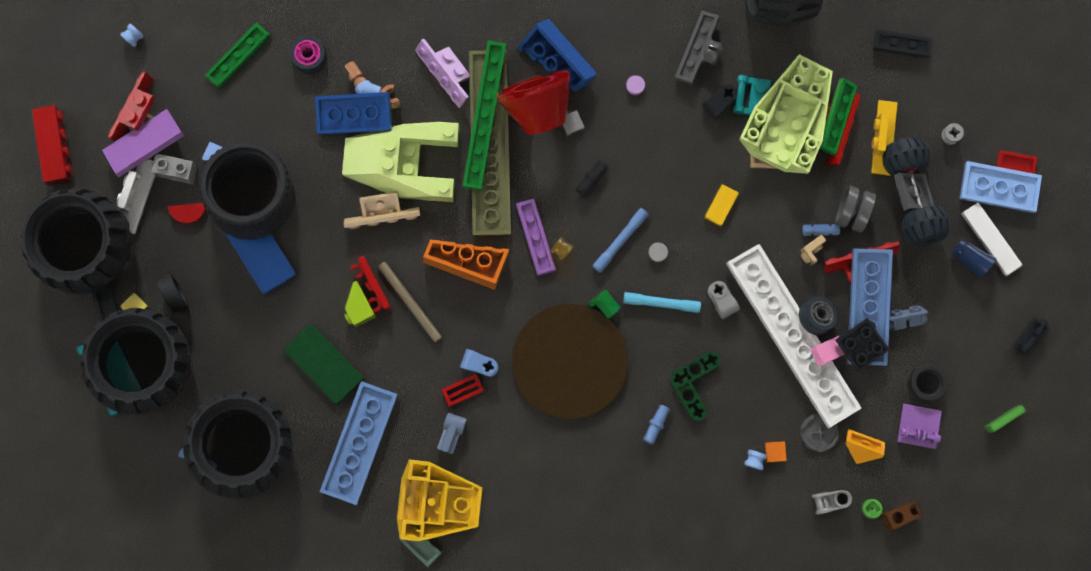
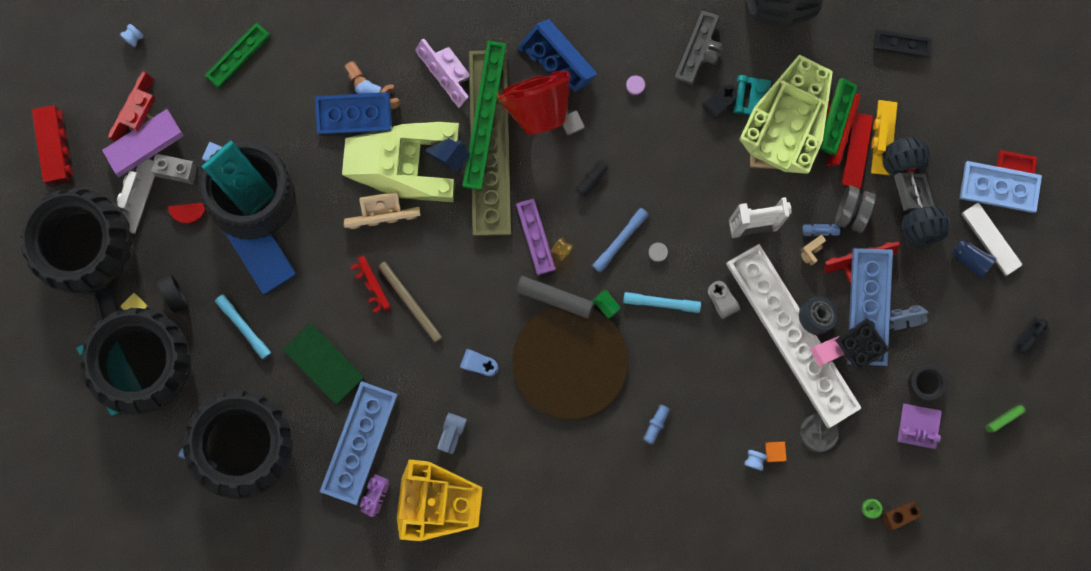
(228, 309): none -> medium azure piece
(239, 179): none -> teal tile
(301, 47): wheel -> none
(358, 307): lime slope -> none
(369, 503): none -> medium lavender hinge
(423, 550): sand green tile -> none
(449, 153): none -> dark blue slope
(457, 384): red tile -> none
(467, 261): orange wedge -> none
(555, 297): none -> dark grey brick
(687, 385): dark green beam -> none
(721, 205): yellow tile -> none
(746, 218): none -> white fence
(828, 502): light grey piece -> none
(857, 150): none -> red tile
(864, 447): light orange slope -> none
(949, 137): light grey wheel -> none

